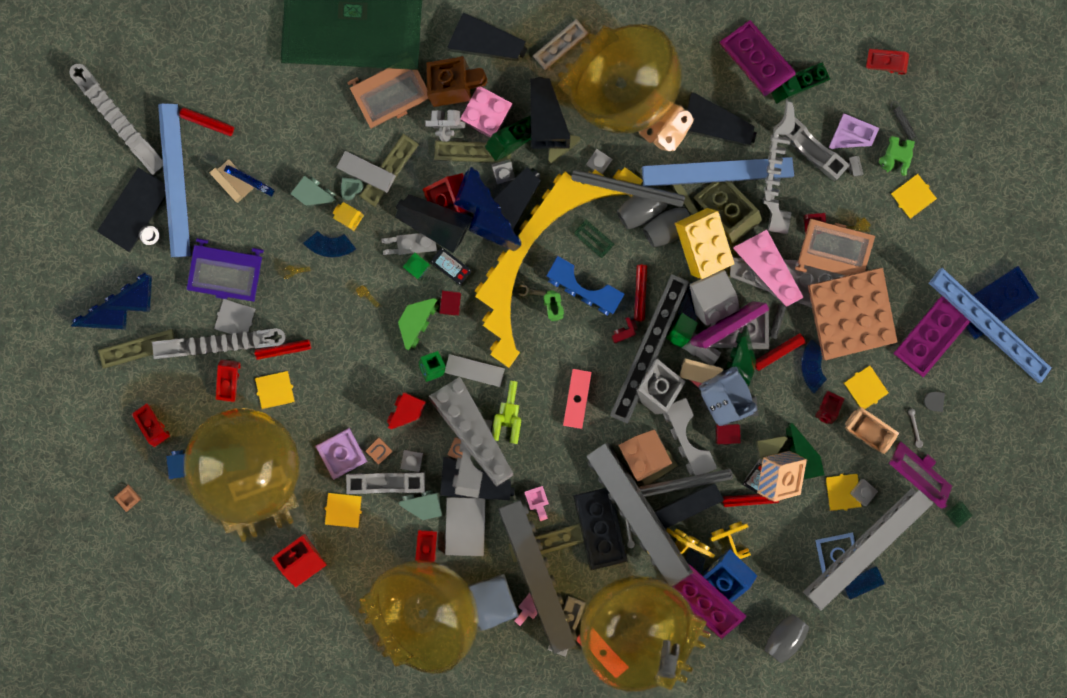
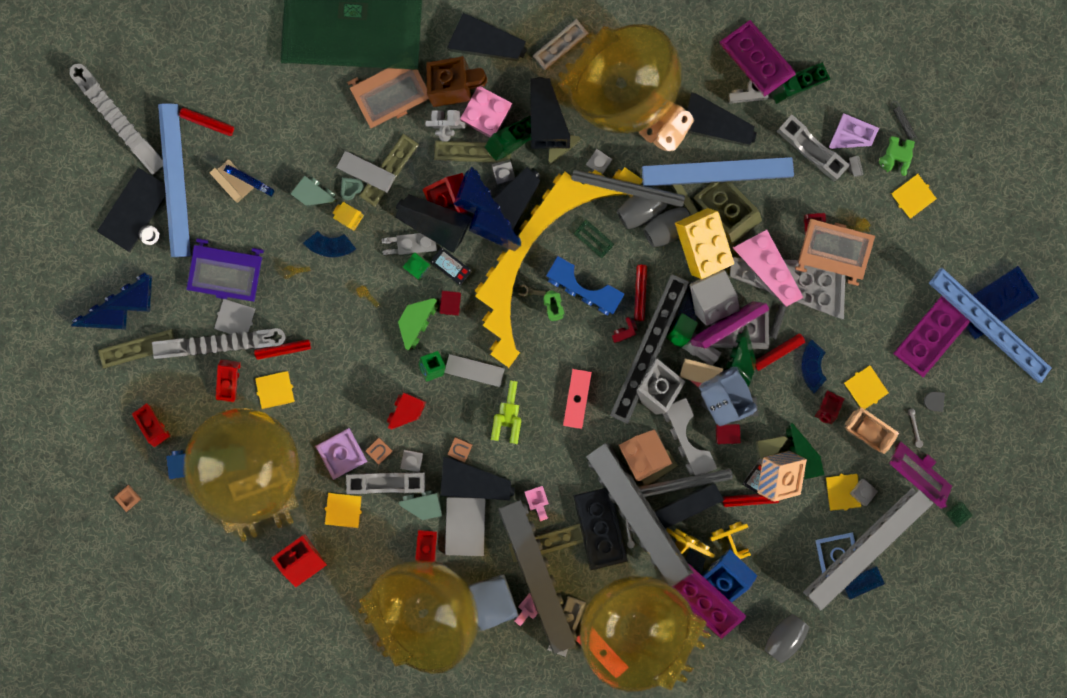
(465, 420): light grey wing -> none
(469, 478): light grey arch -> none
(668, 659): dark grey hinge -> none
(751, 95): none -> light grey plate
(779, 220): light grey piece -> none
(852, 313): nougat plate -> none
(888, 61): red plate -> none

